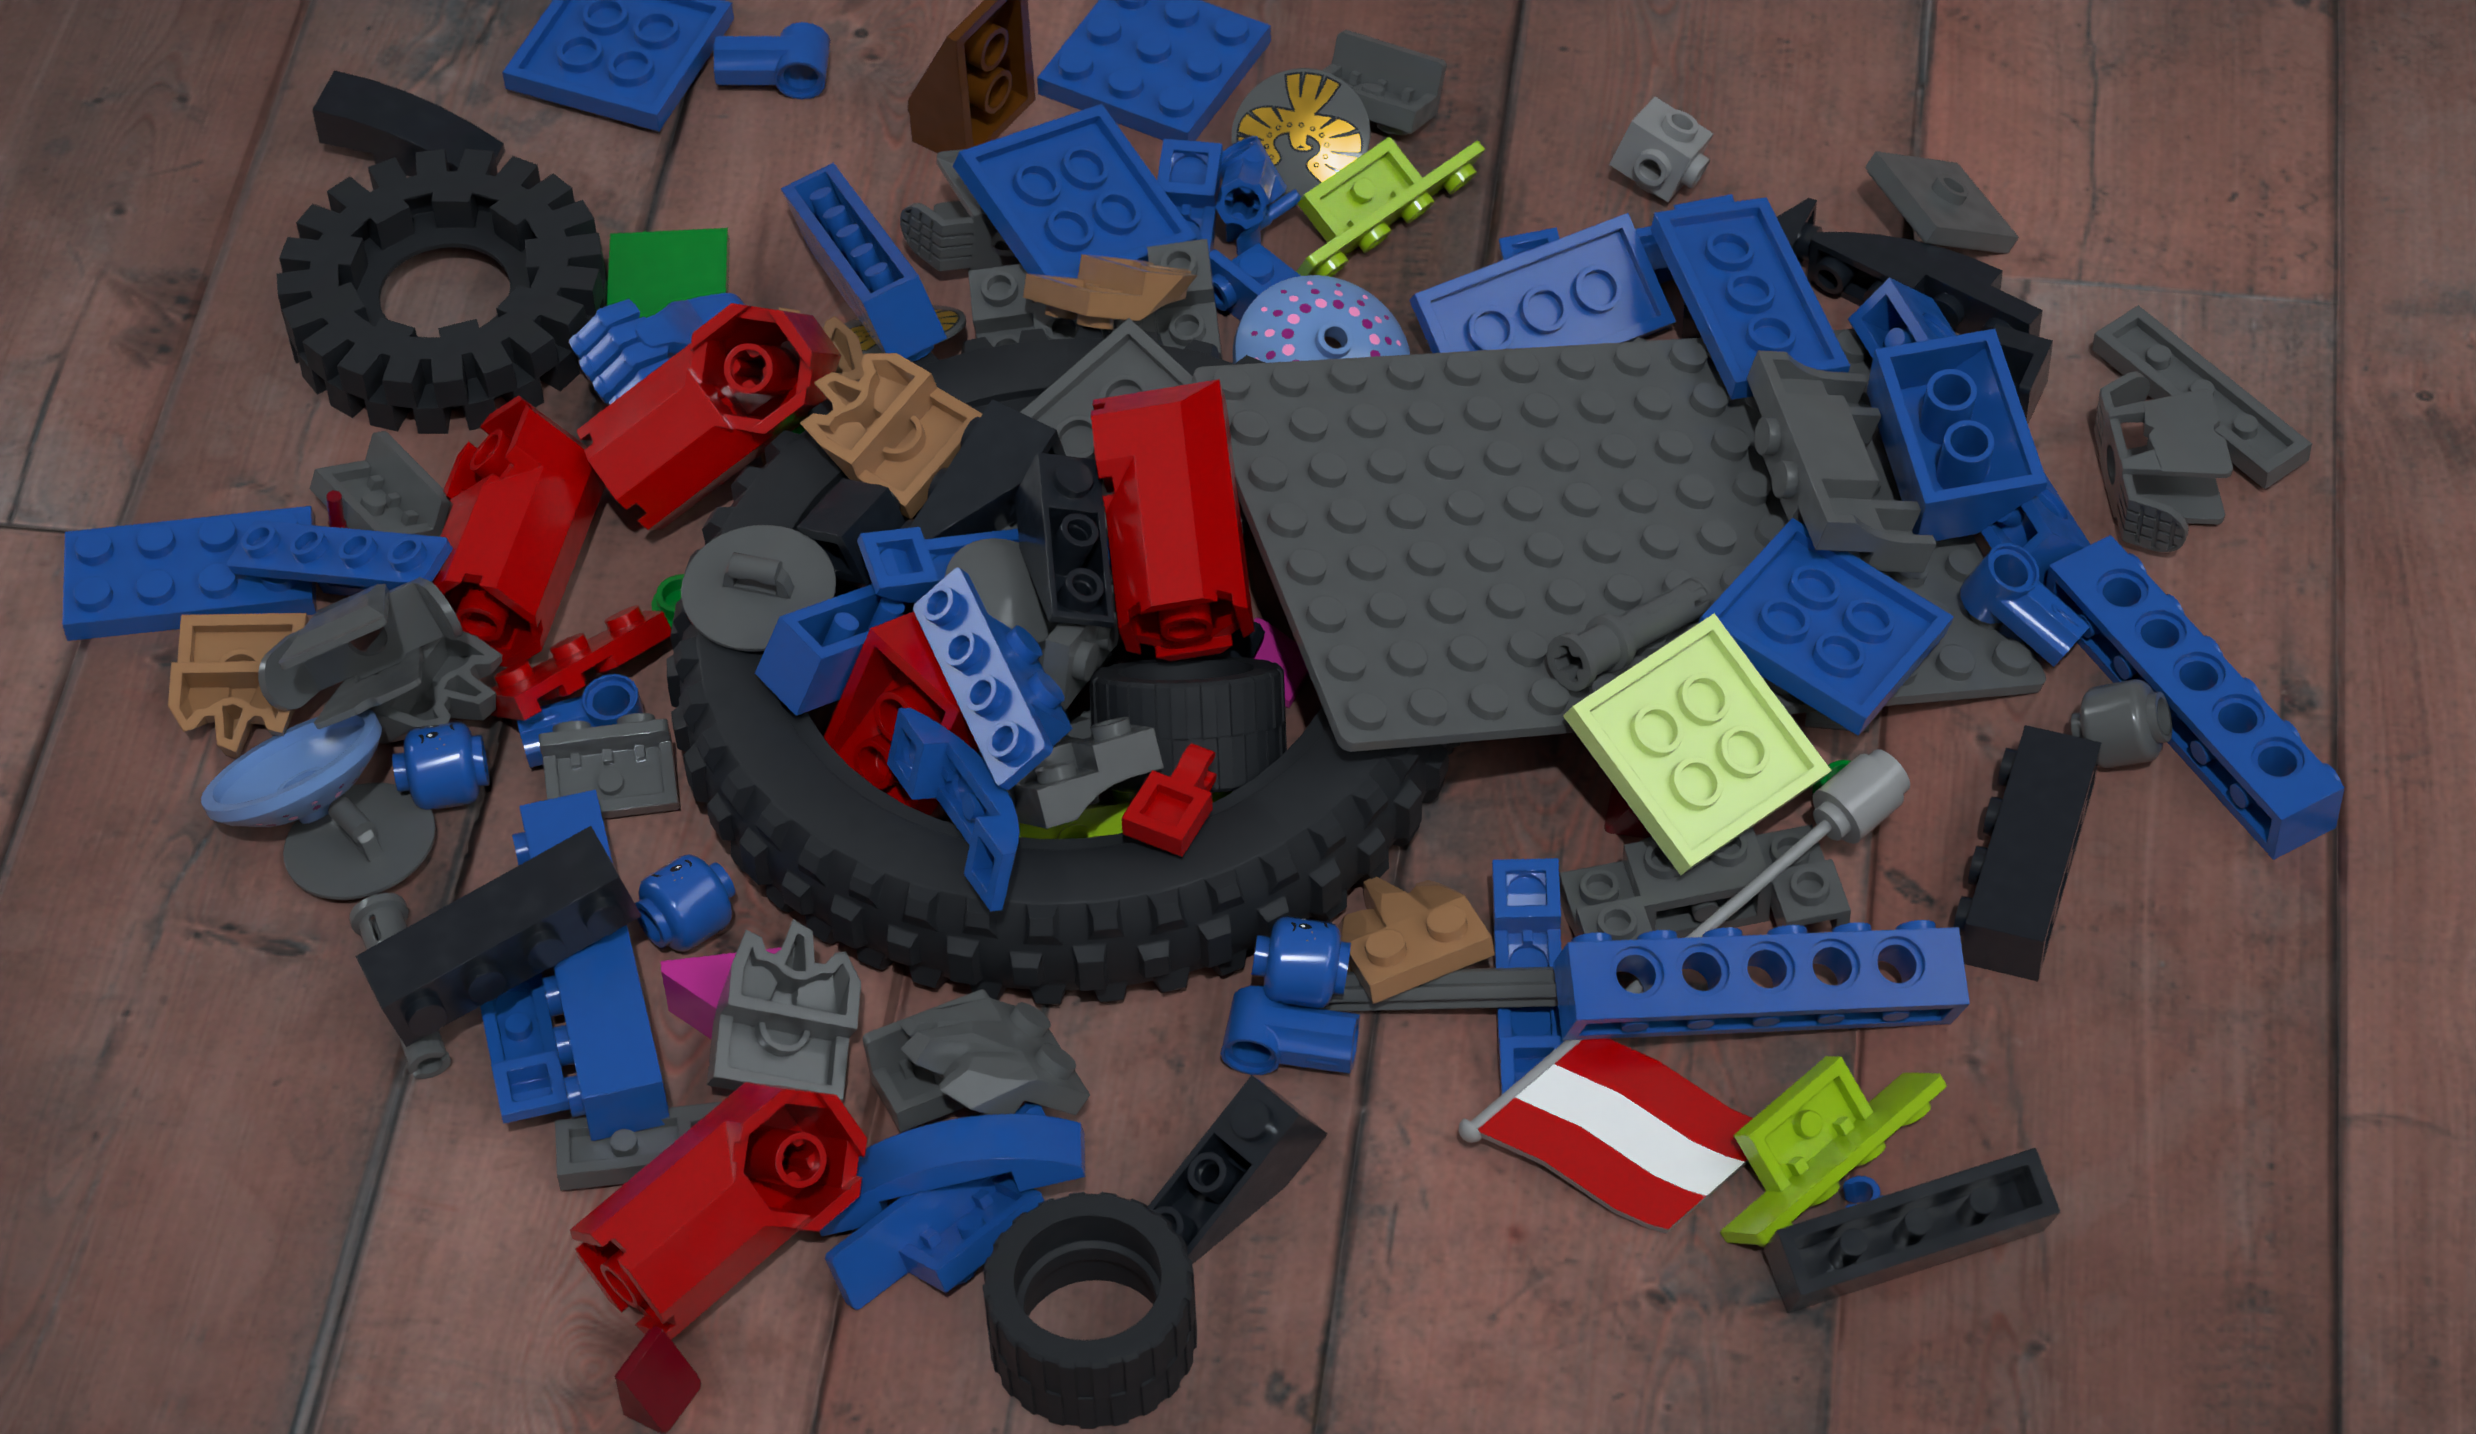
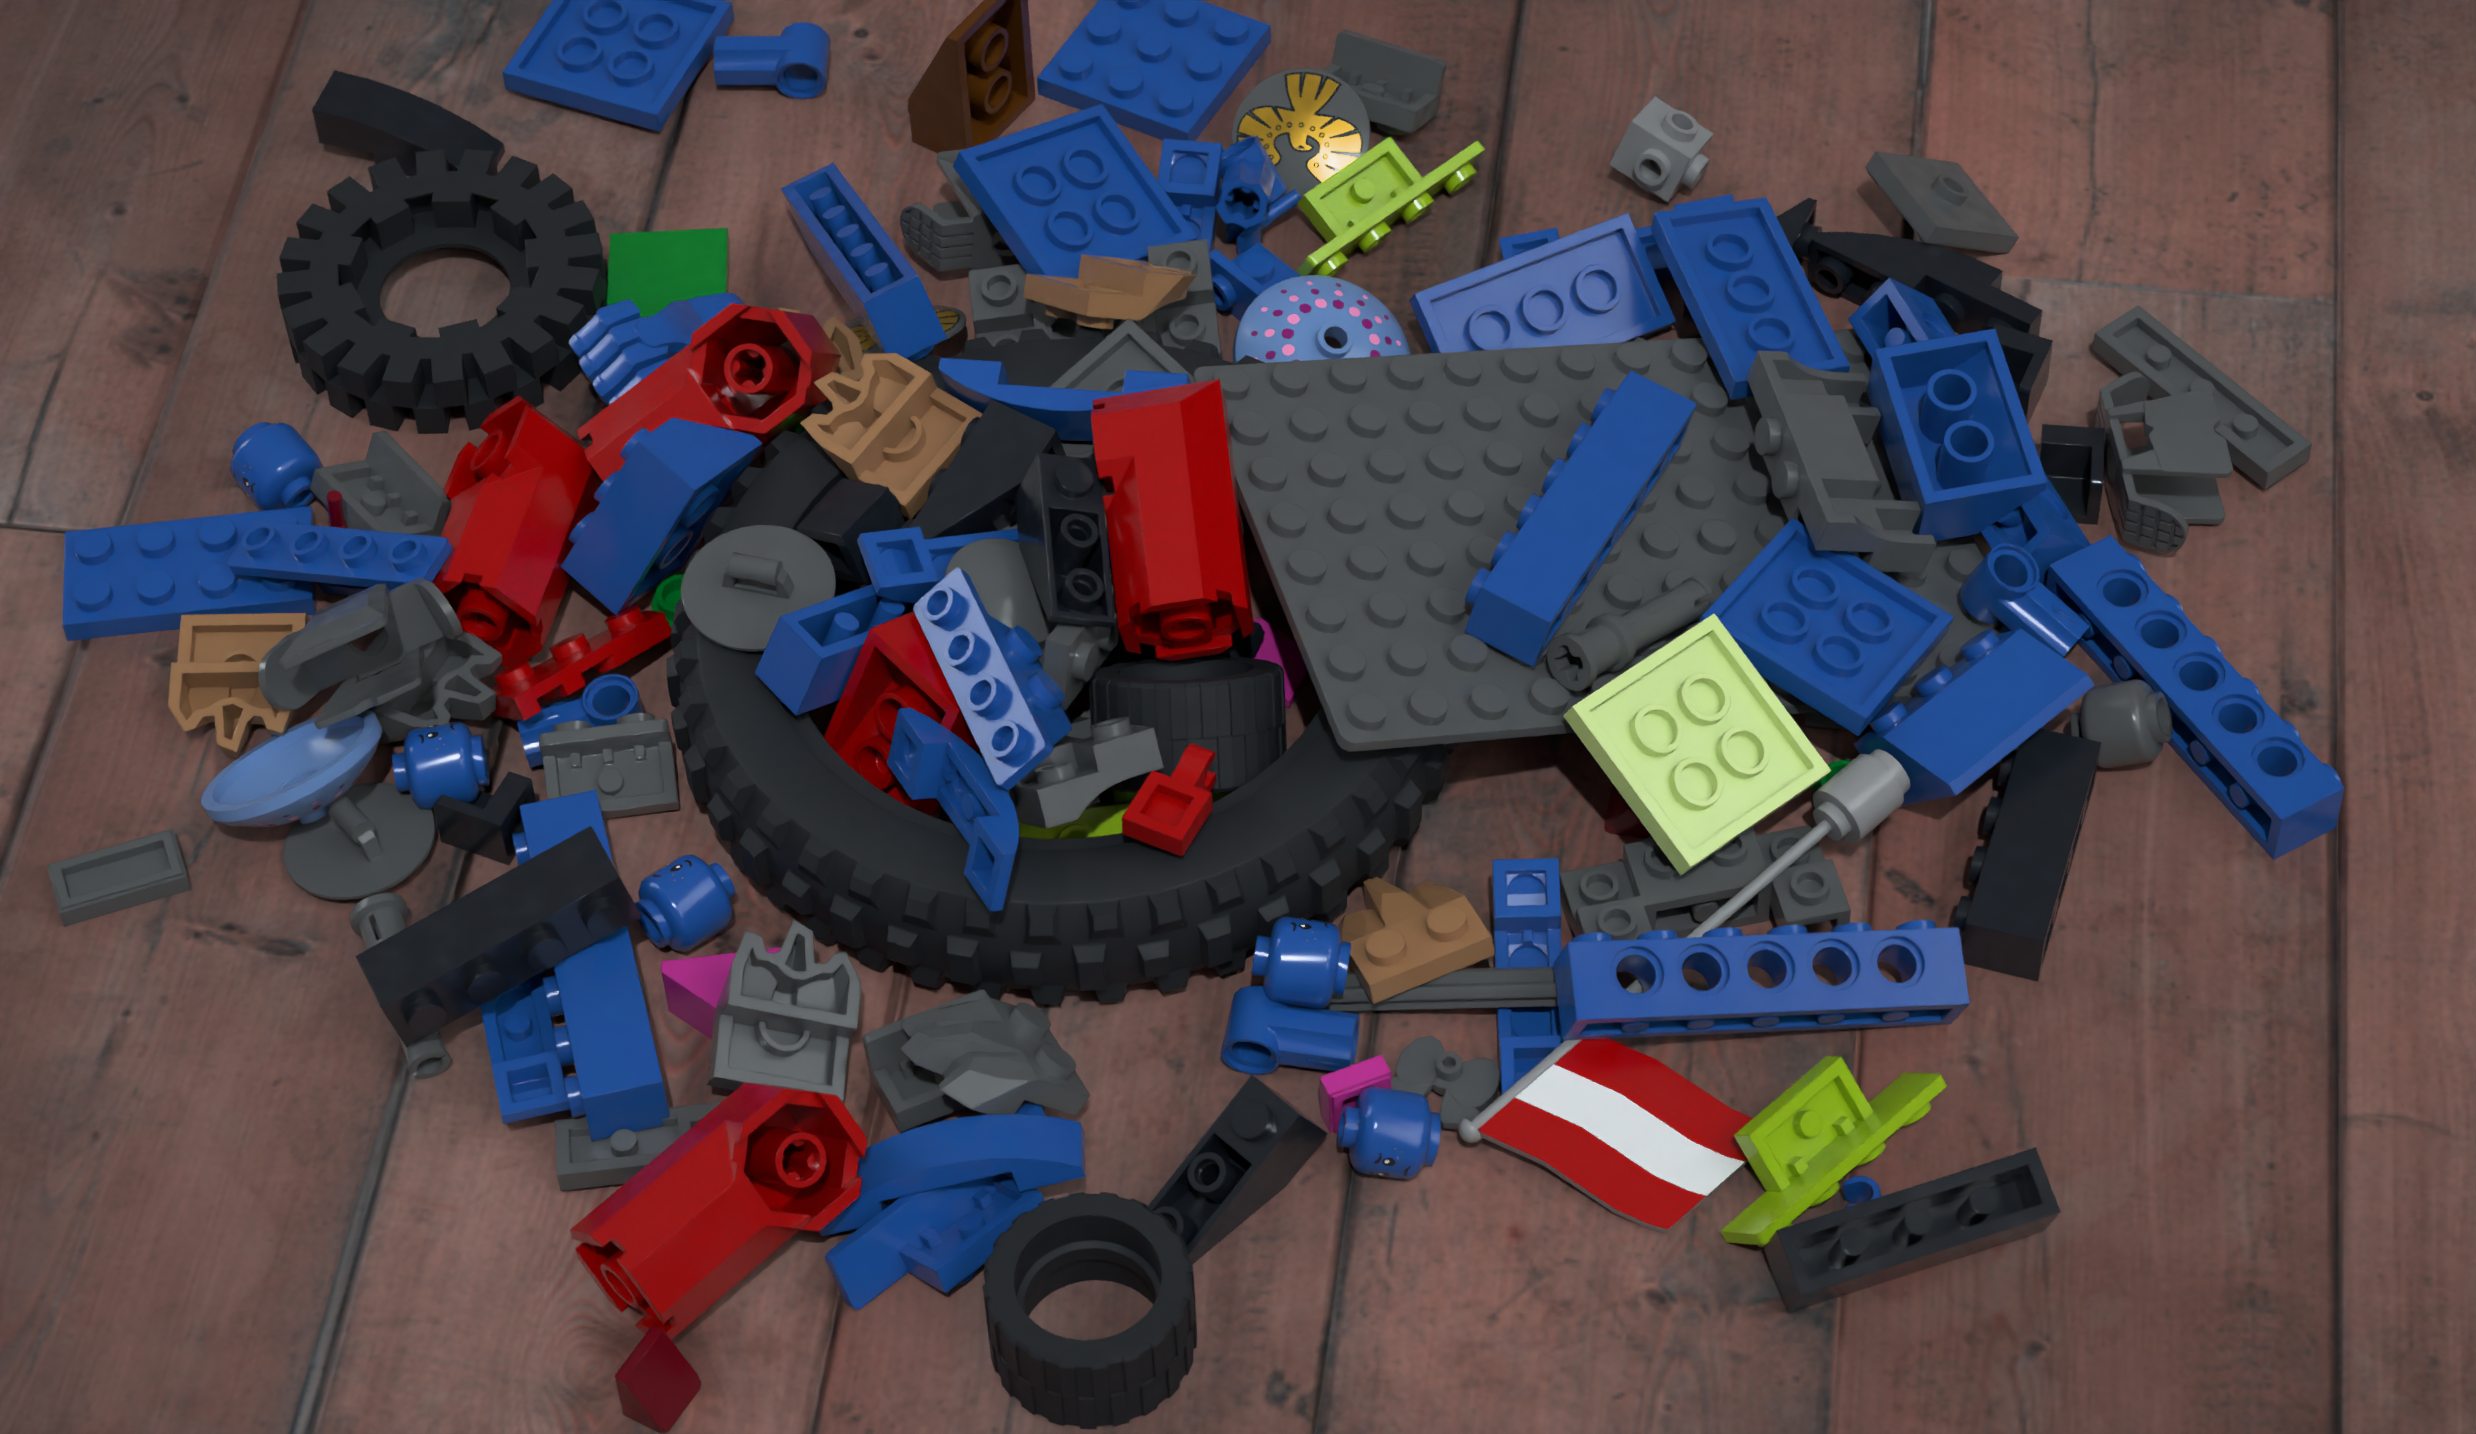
(118, 877): none -> dark grey tile
(274, 466): none -> blue head
(488, 822): none -> black panel
(655, 508): none -> blue slope
(1060, 408): none -> blue slope
(1345, 1086): none -> dark pink tile
(1389, 1132): none -> blue head
(1465, 1085): none -> dark grey piece
(1579, 517): none -> blue brick
(1974, 712): none -> blue slope
(2075, 467): none -> black panel

